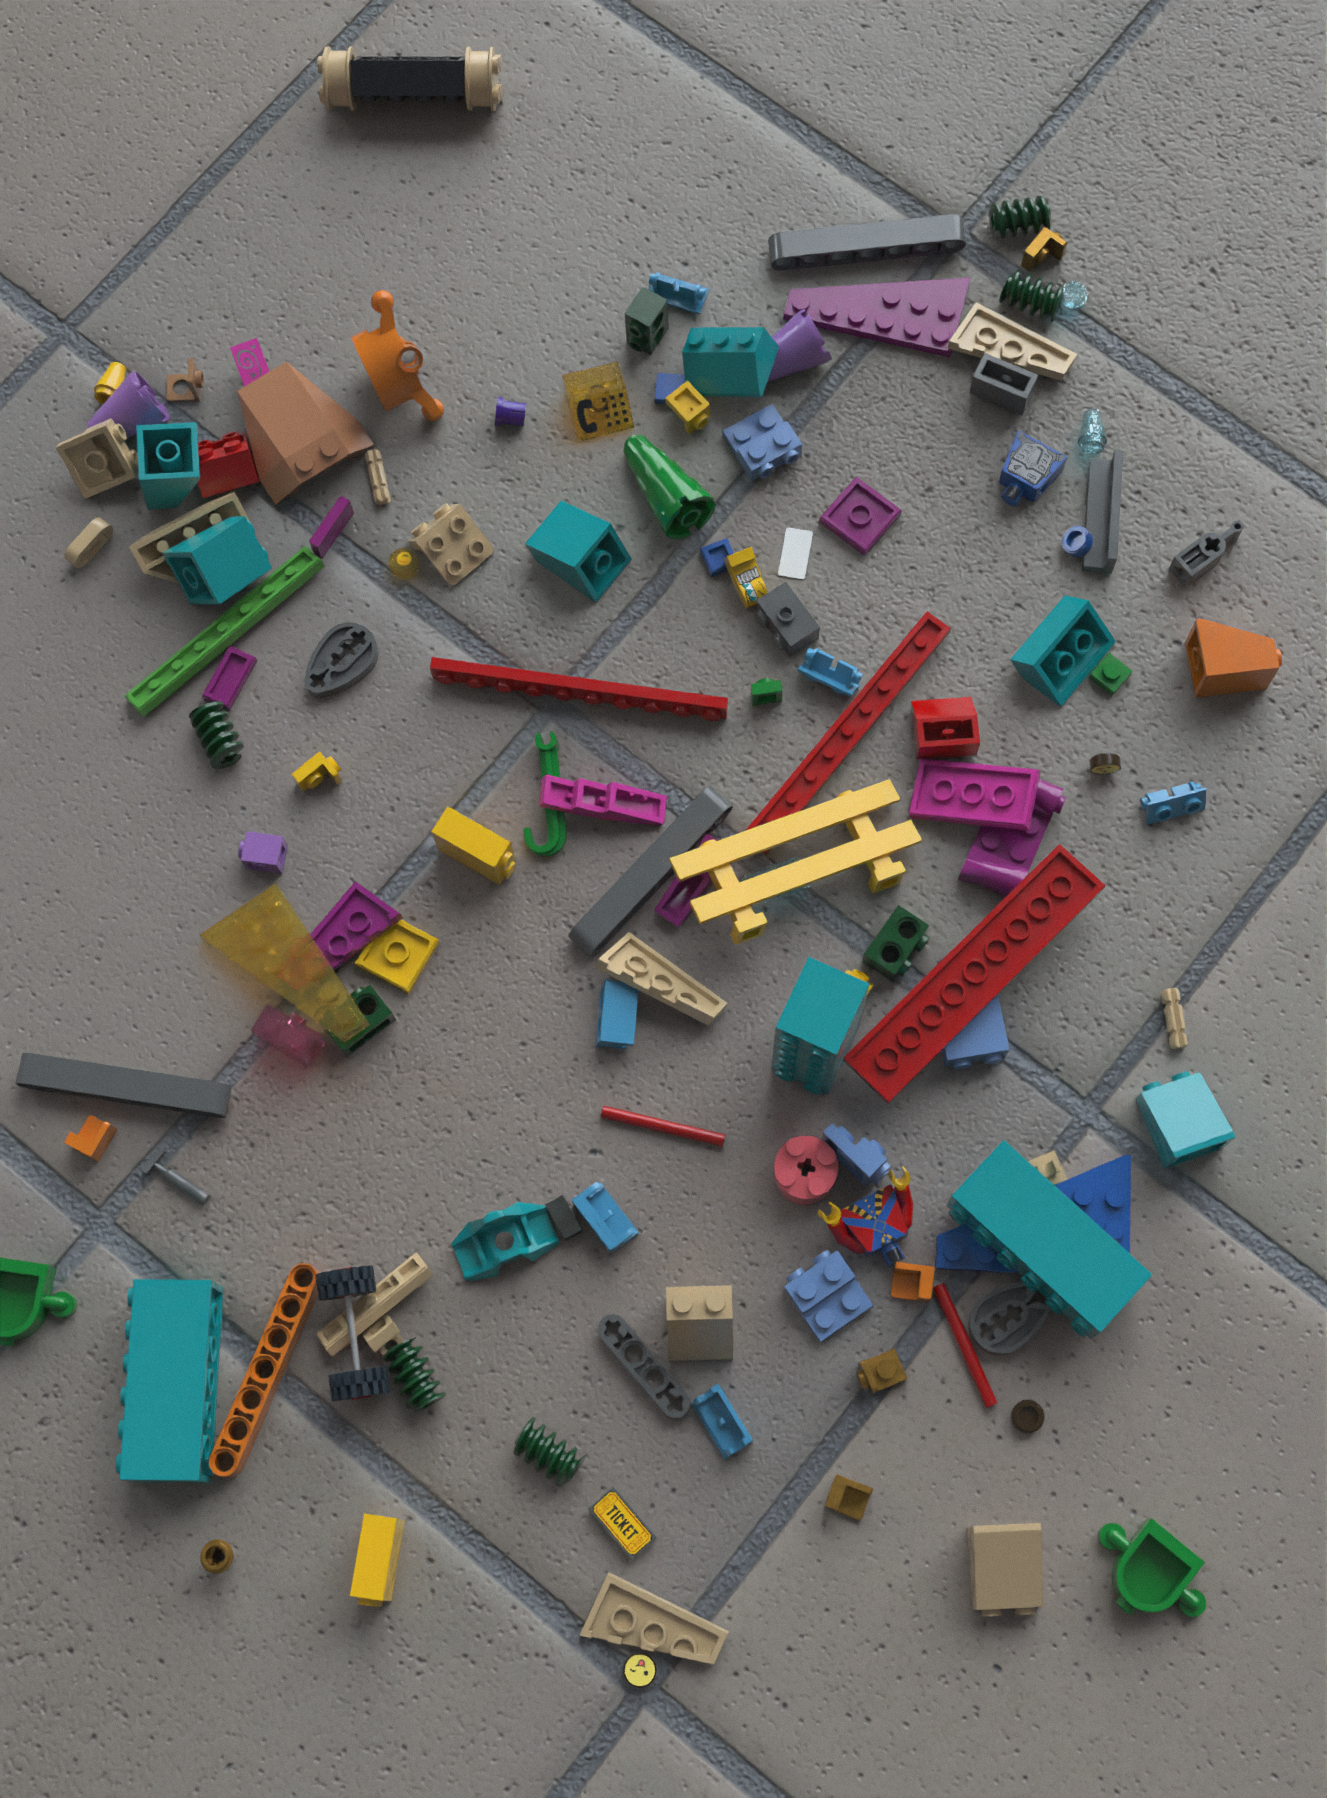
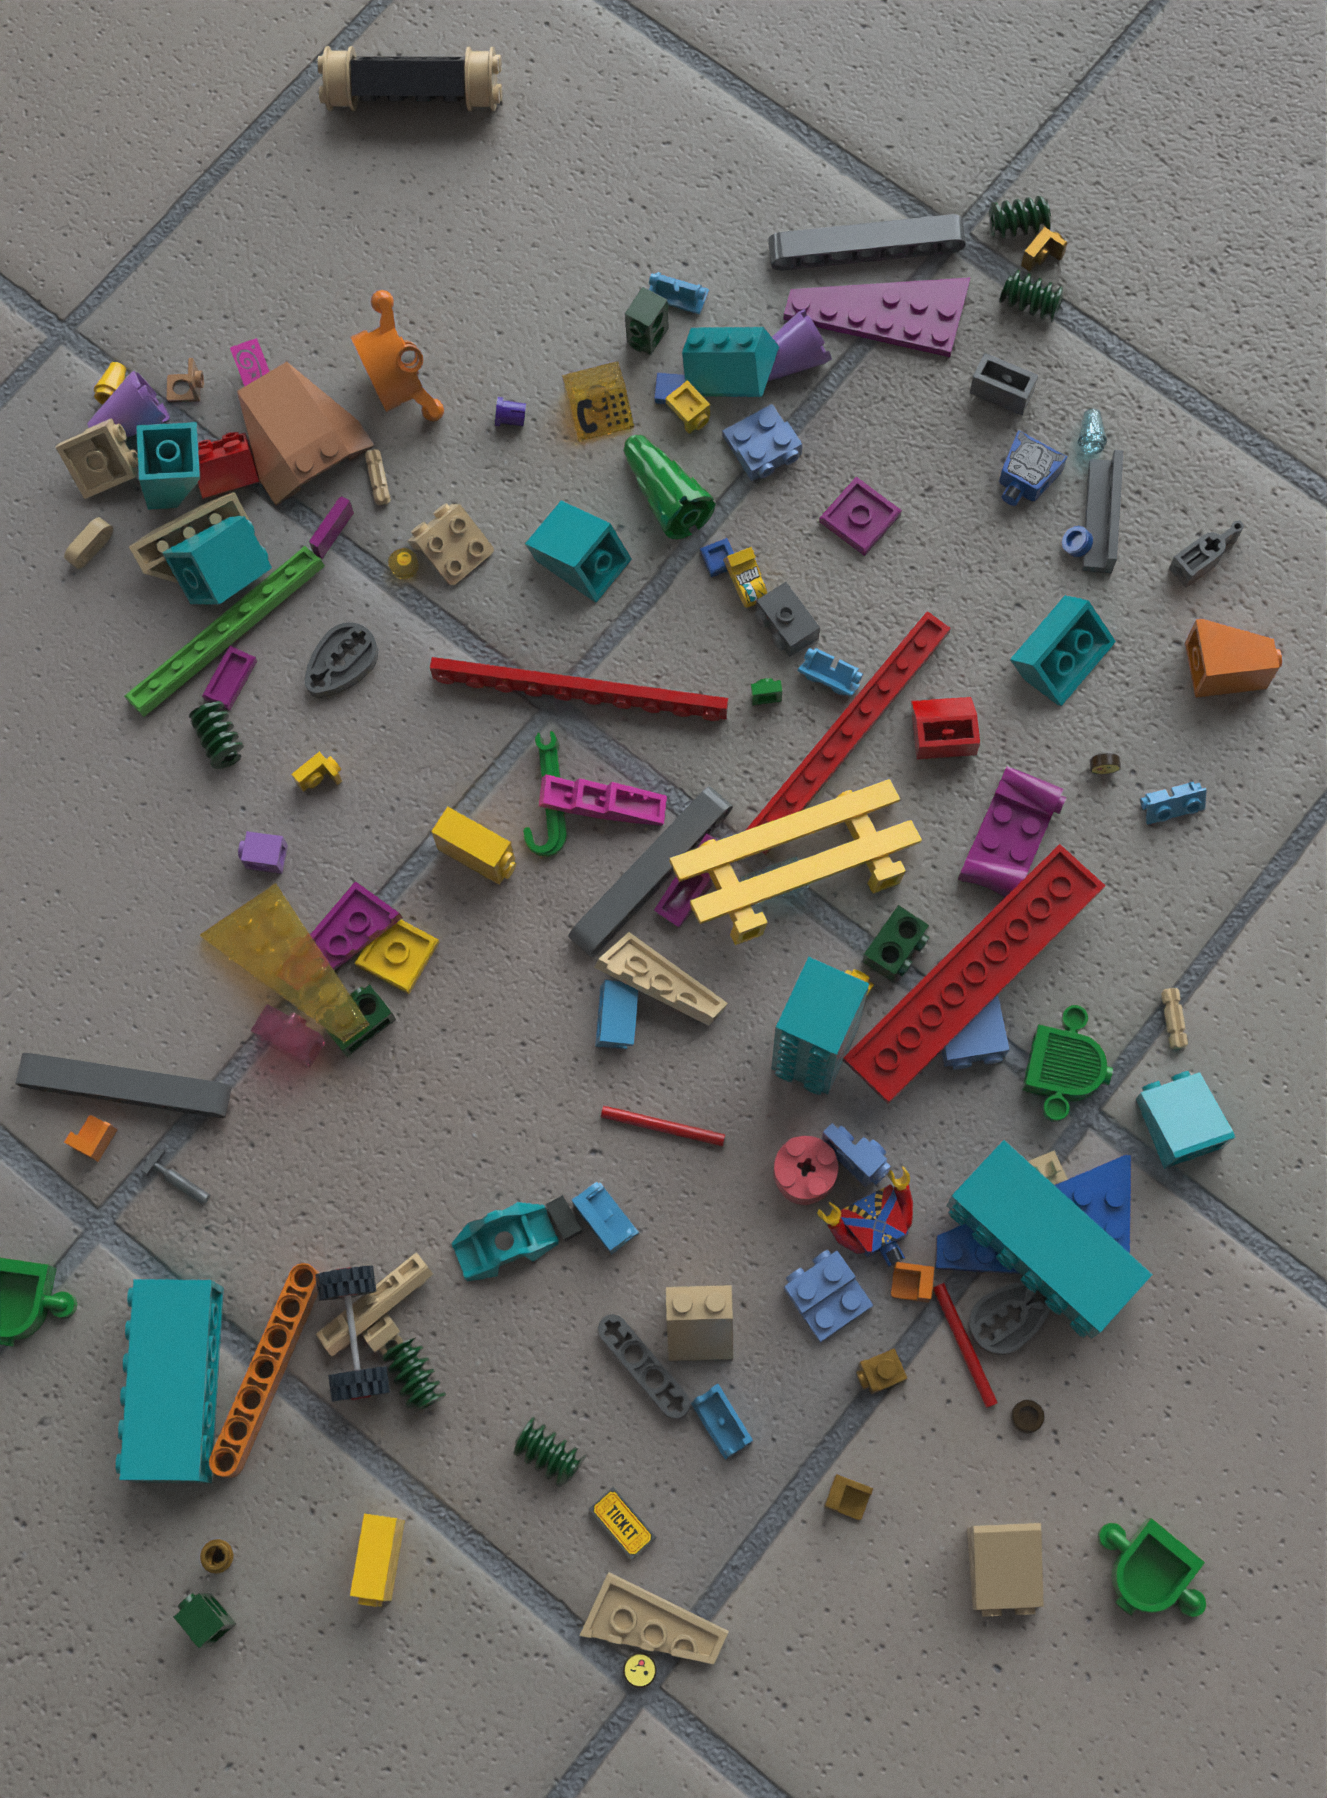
(203, 1619): none -> dark green brick
(795, 553): white sticker -> none
(974, 794): dark pink tile -> none
(1000, 337): tan wing -> none
(1065, 1064): none -> green piece
(1074, 295): clear light blue plate -> none
(1110, 674): green plate -> none

